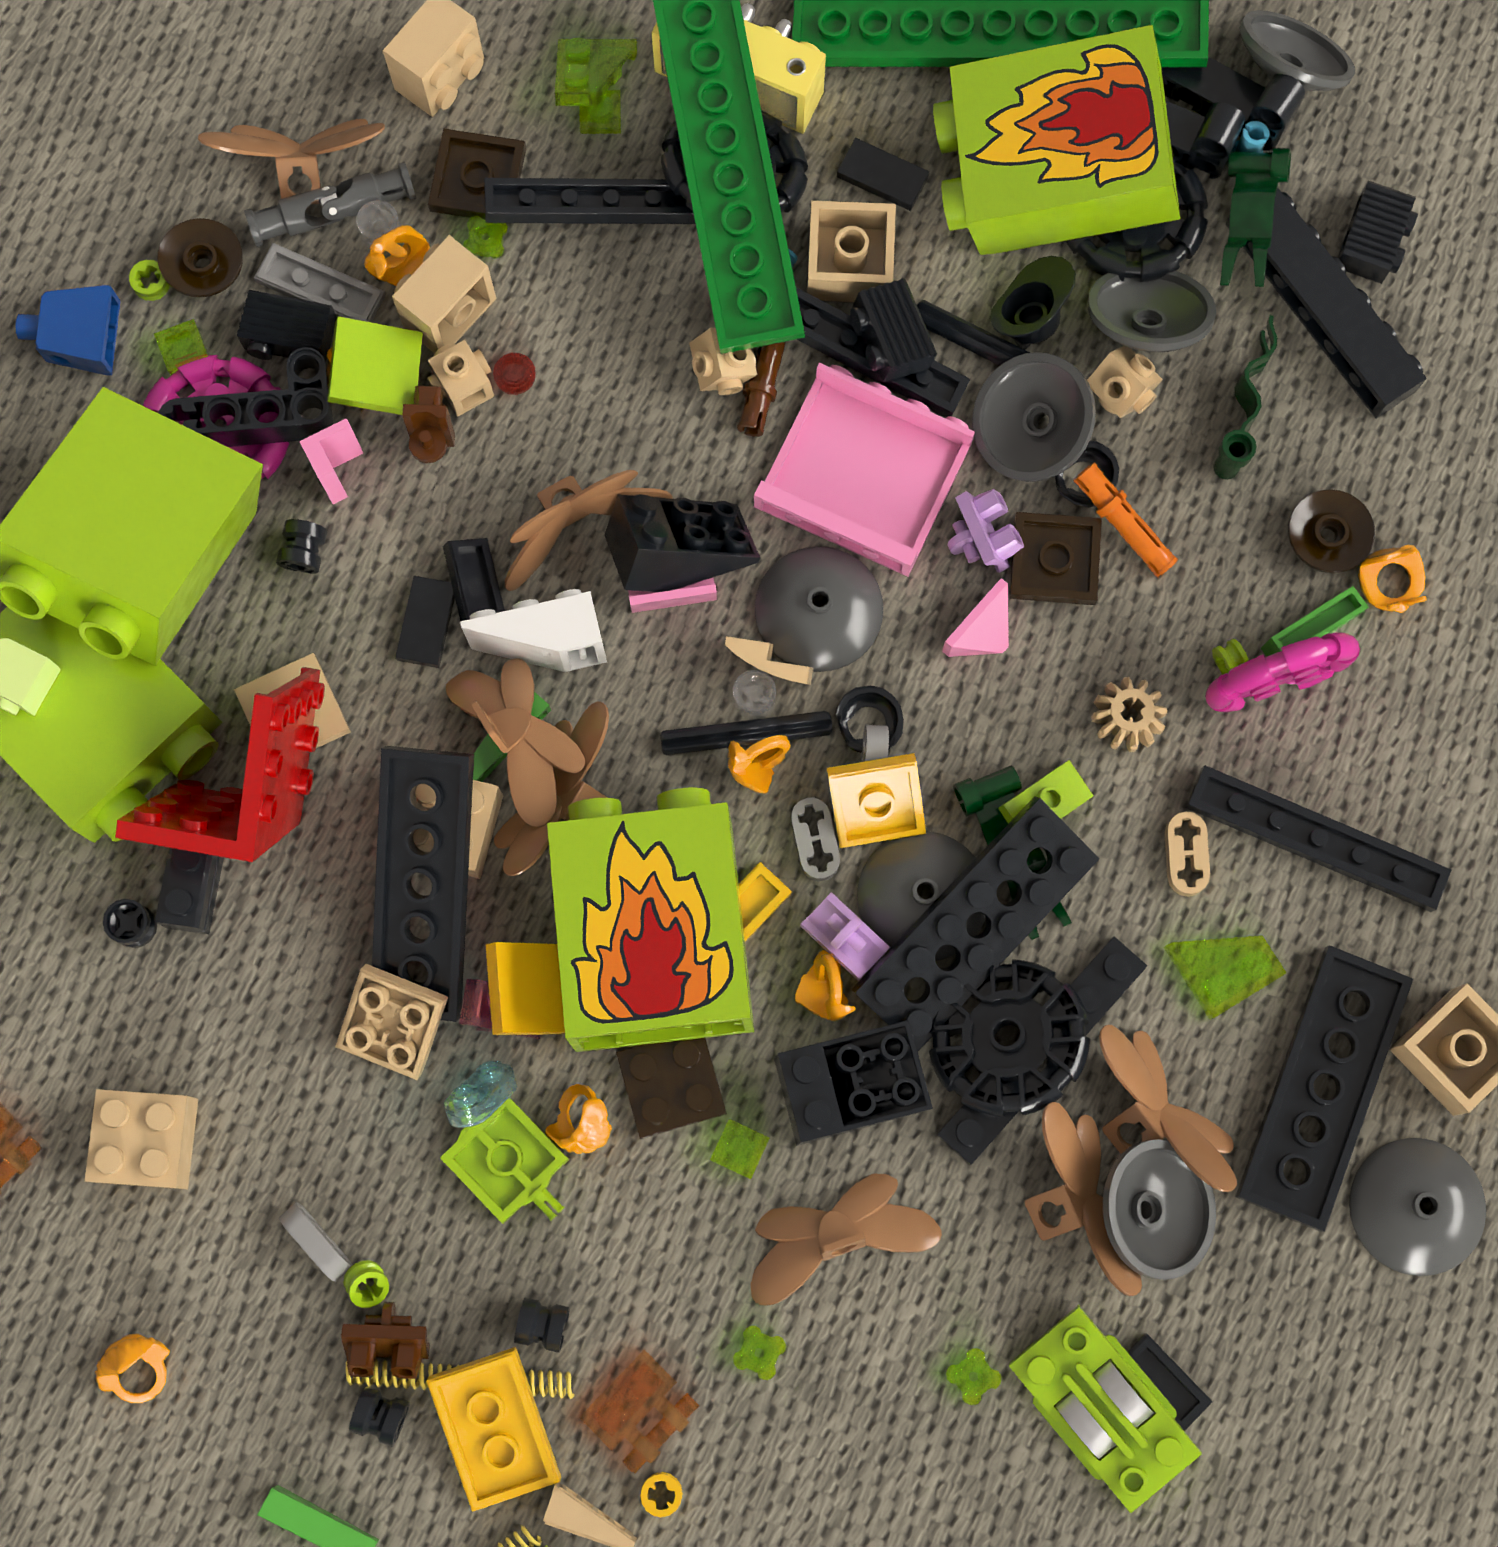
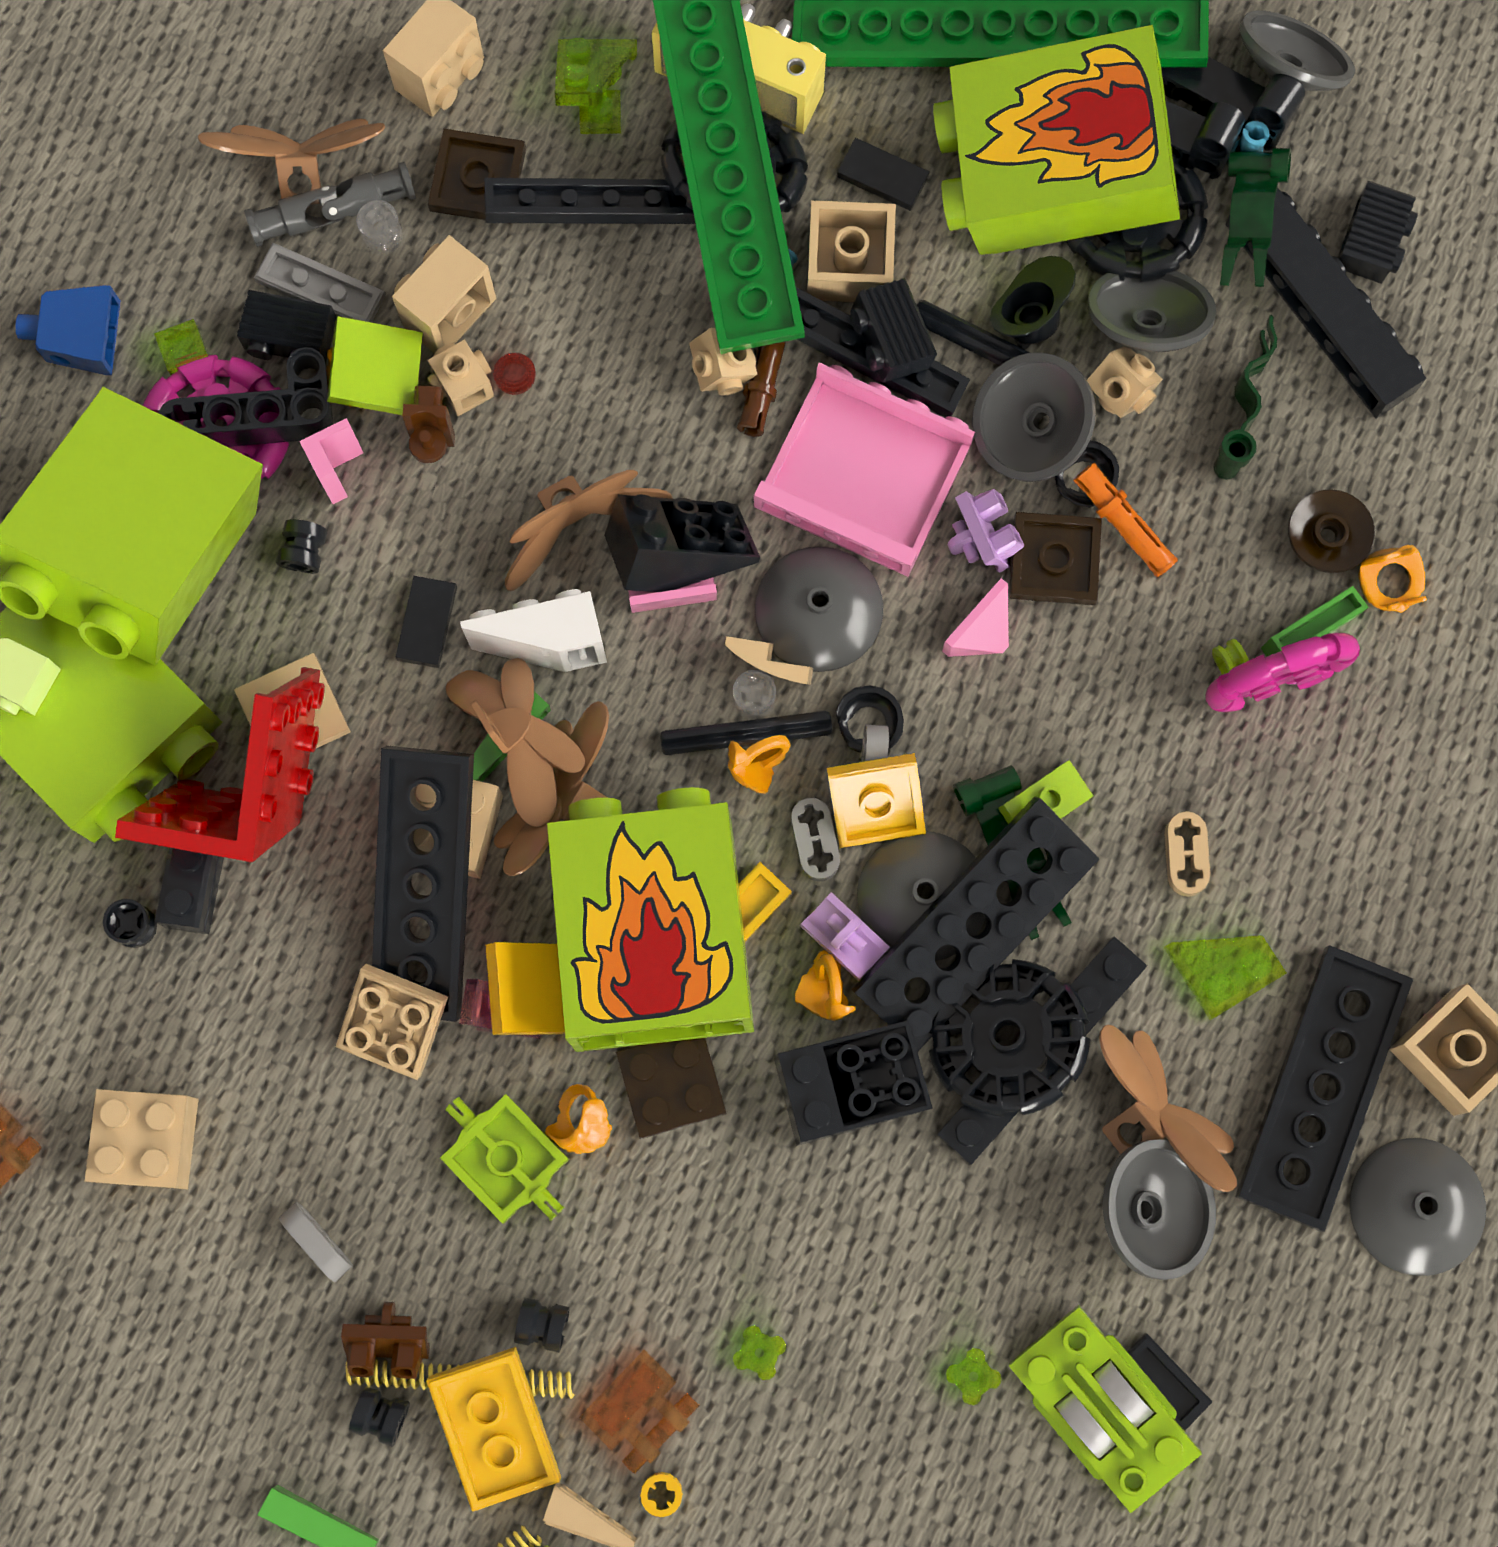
(124, 1354): light orange piece -> none
(155, 290): lime bush -> none
(196, 241): dark brown dish -> none
(359, 1273): lime bush -> none
(403, 259): light orange piece -> none
(472, 576): black tile -> none
(480, 1094): clear light blue plate -> none
(486, 248): clear neon green plate -> none
(739, 1149): clear neon green plate -> none
(815, 1235): medium nougat piece -> none
(1077, 1159): medium nougat piece -> none
(1145, 723): tan gear -> none
(1318, 838): black plate -> none

